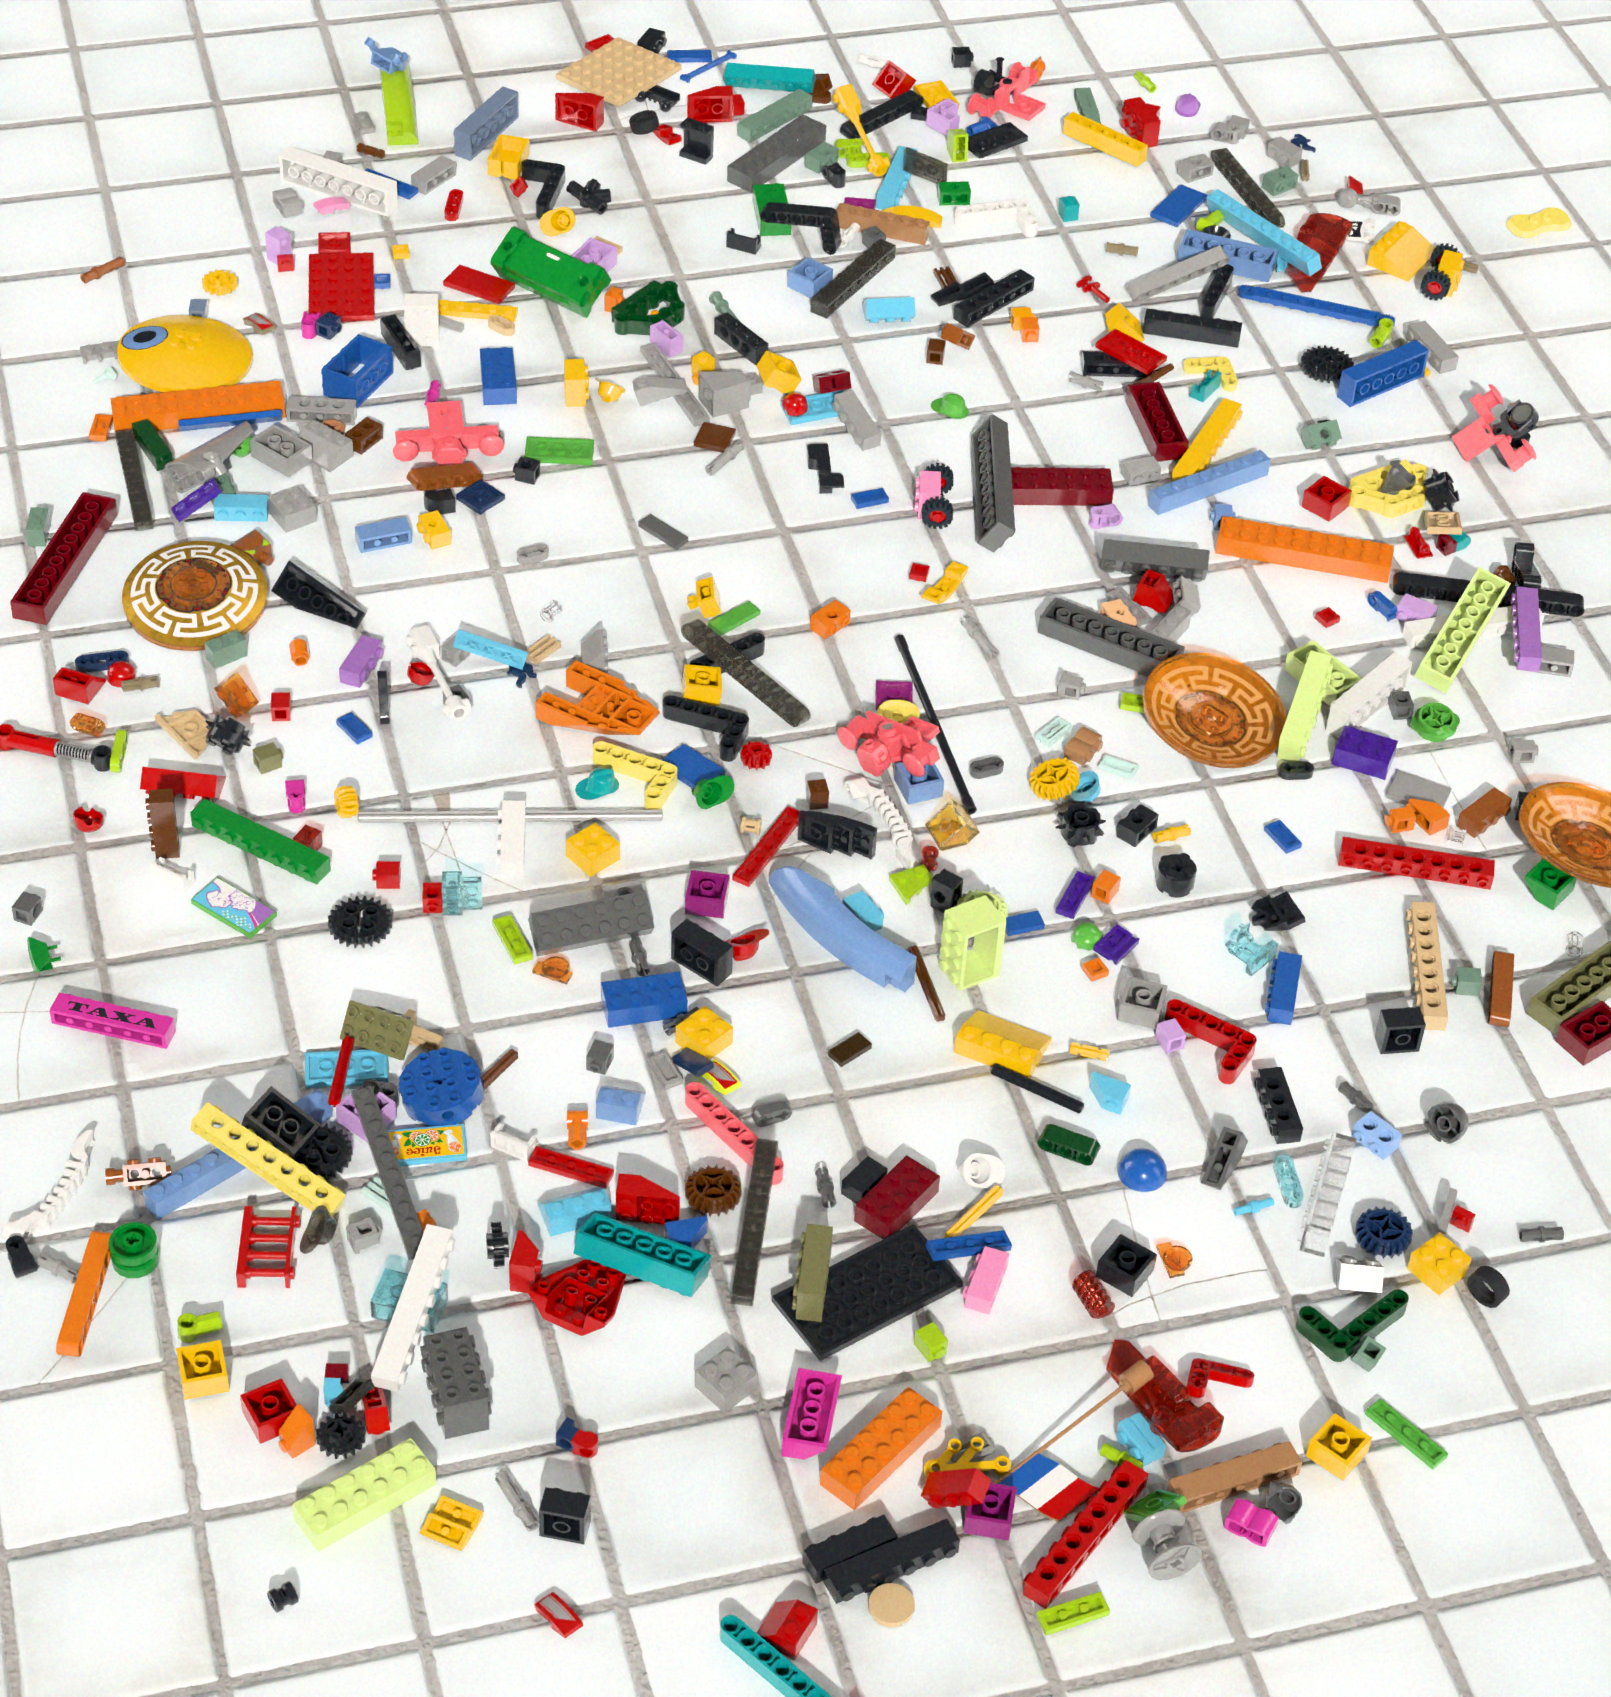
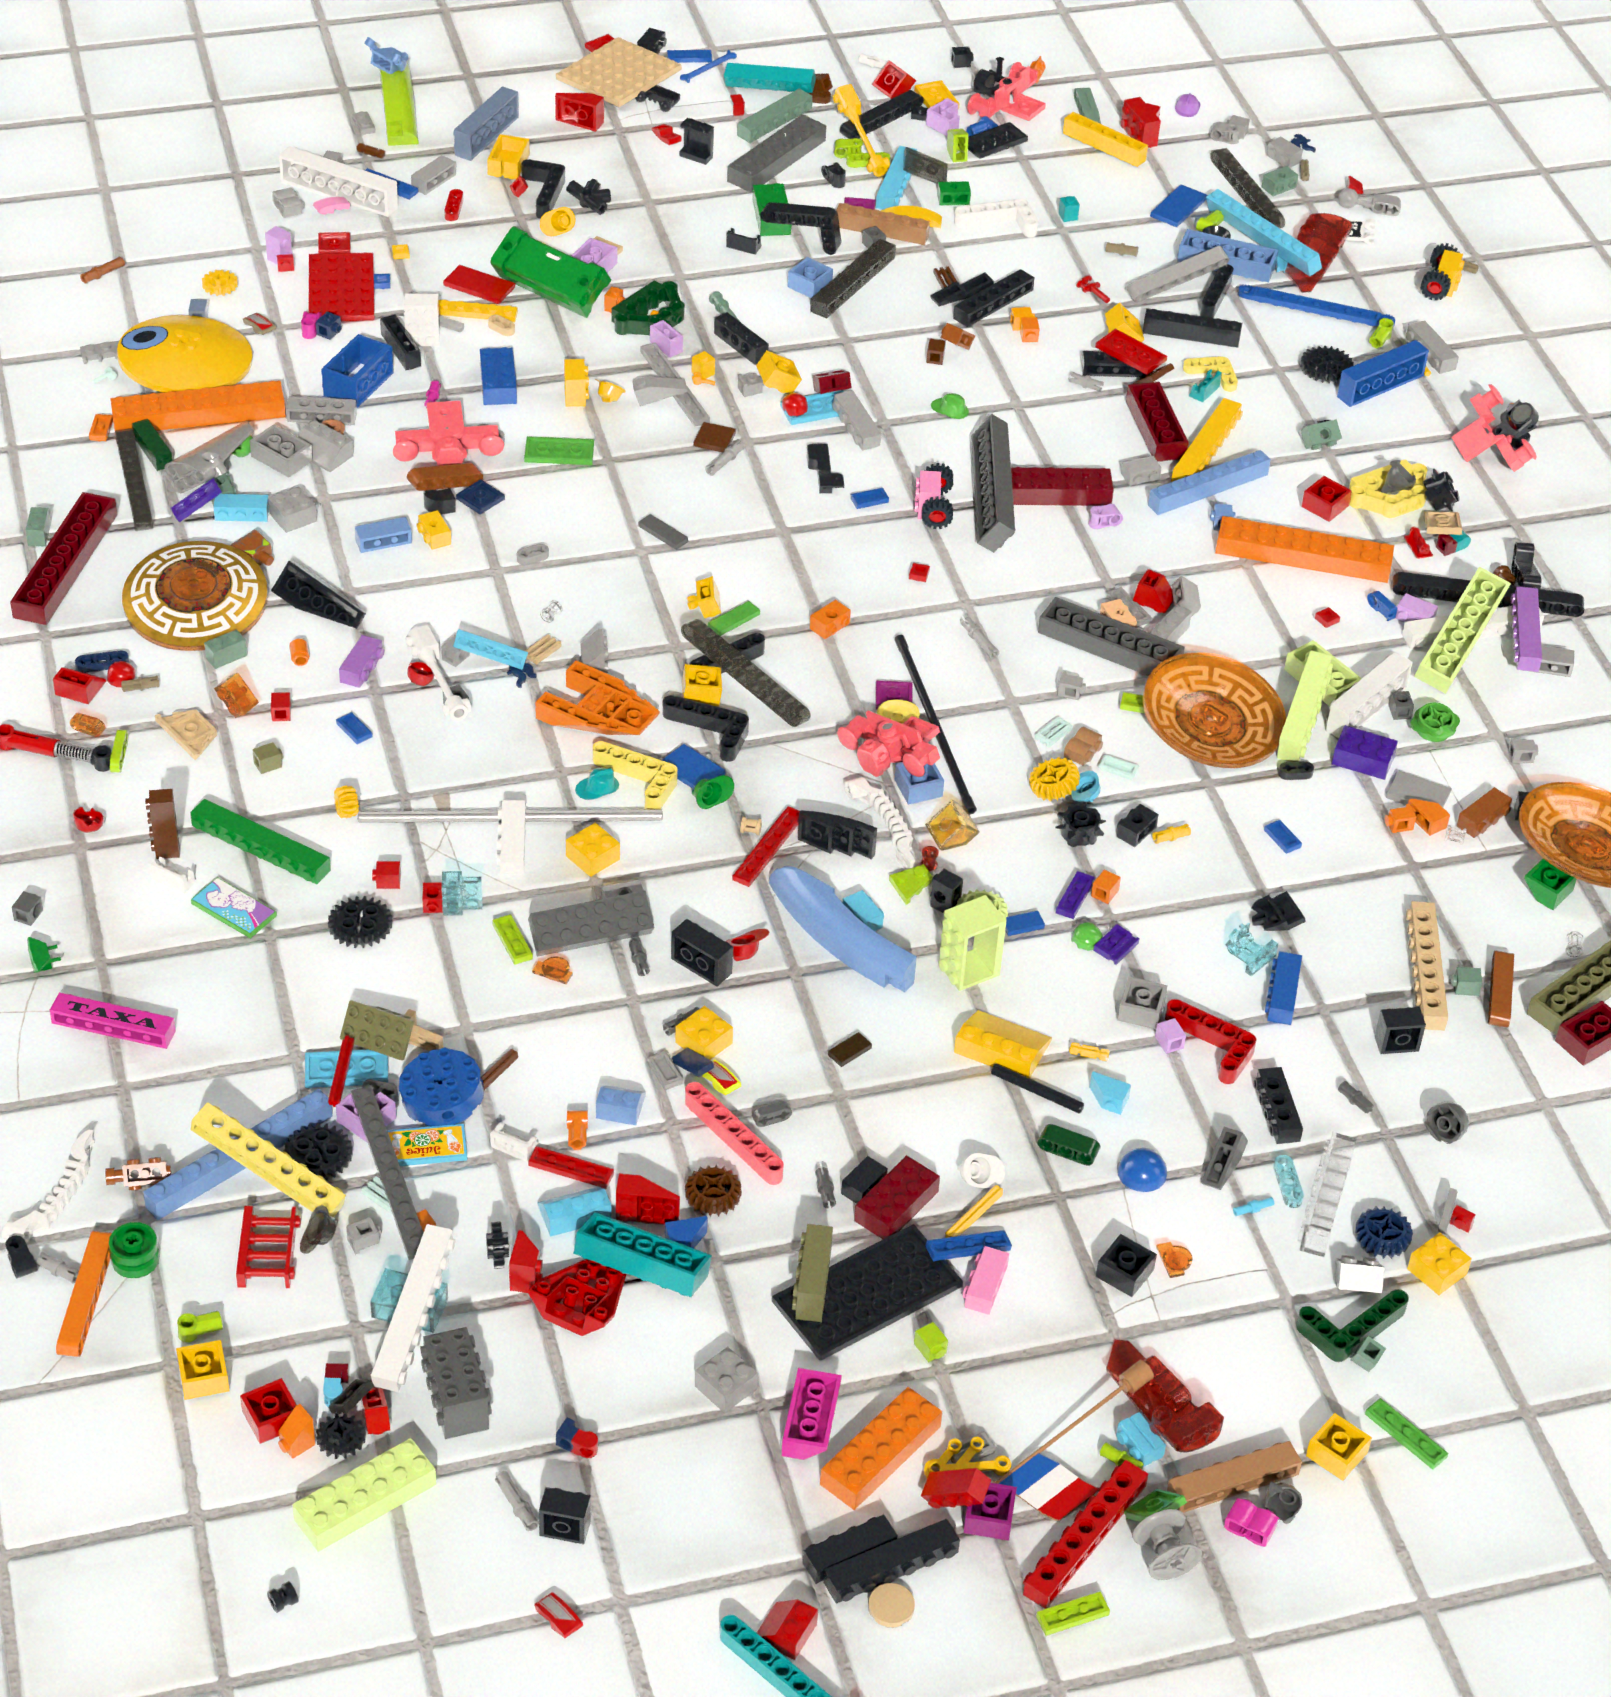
(182, 782): red slope -> none
(227, 735): black brick -> none
(229, 420): blue tile -> none
(281, 1123): black brick -> none
(295, 795): dark pink piece -> none
(309, 837): clear red brick -> none
(365, 435): reddish brown brick -> none
(383, 697): black beam -> none
(451, 1523): yellow slope -> none
(527, 470): black brick -> none
(600, 1057): dark grey brick -> none
(643, 999): blue brick -> none
(644, 122): black tyre -> none
(707, 894): magenta brick -> none
(711, 104): red slope -> none
(724, 392): light grey slope -> none
(754, 1222): clear smoke beam -> none
(756, 755): red gear -> none
(817, 794): reddish brown brick -> none
(821, 155): sand green brick -> none
(849, 234): white pin -> none
(889, 309): medium azure slope -> none
(927, 985): reddish brown axle -> none
(947, 585): yellow slope -> none
(986, 767): dark grey beam -> none
(1093, 1295): clear red piece -> none
(1095, 969): orange plate -> none
(1145, 81): lime axle -> none
(1164, 559): dark grey brick -> none
(1176, 875): black brick -> none
(1195, 168): light grey brick -> none
(1204, 1370): red beam -> none
(1377, 1135): light blue brick -> none
(1401, 252): yellow slope -> none
(1416, 863): red brick -> none
(1494, 1280): black tyre -> none
(1533, 224): light yellow plate -> none
(1541, 1234): dark grey pin -> none

